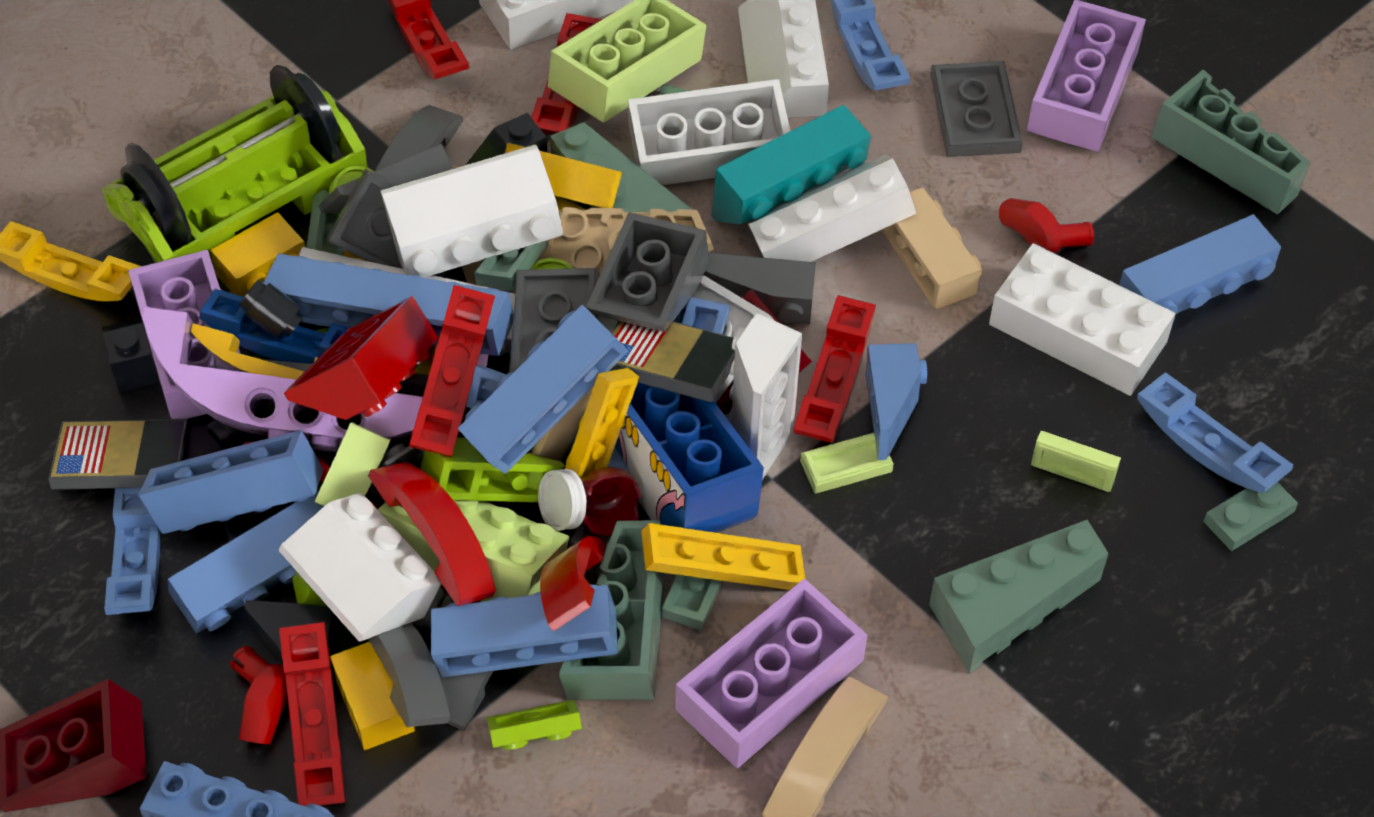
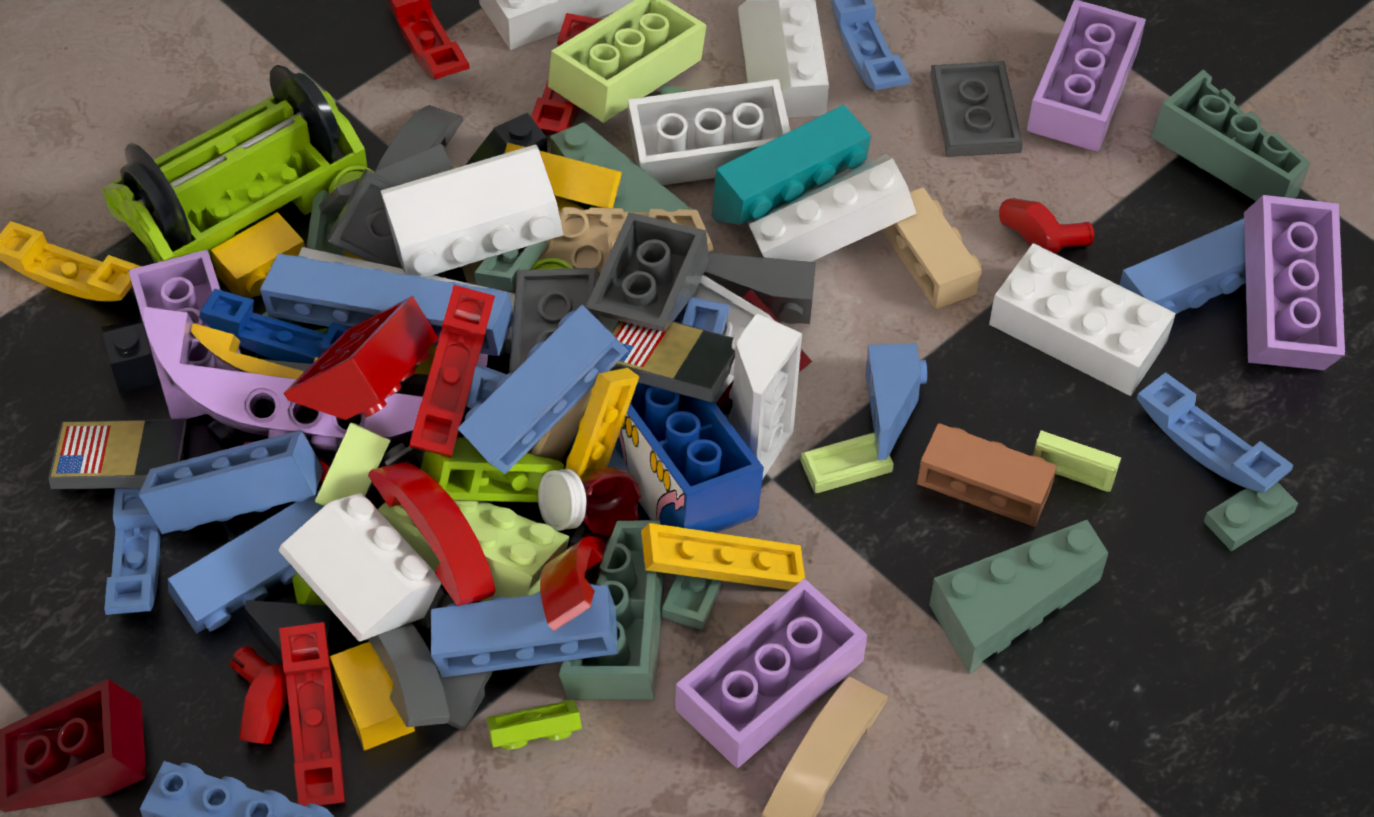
(271, 309): black brick -> none
(836, 369): red slope -> none
(986, 474): none -> nougat brick
(1294, 283): none -> lavender brick

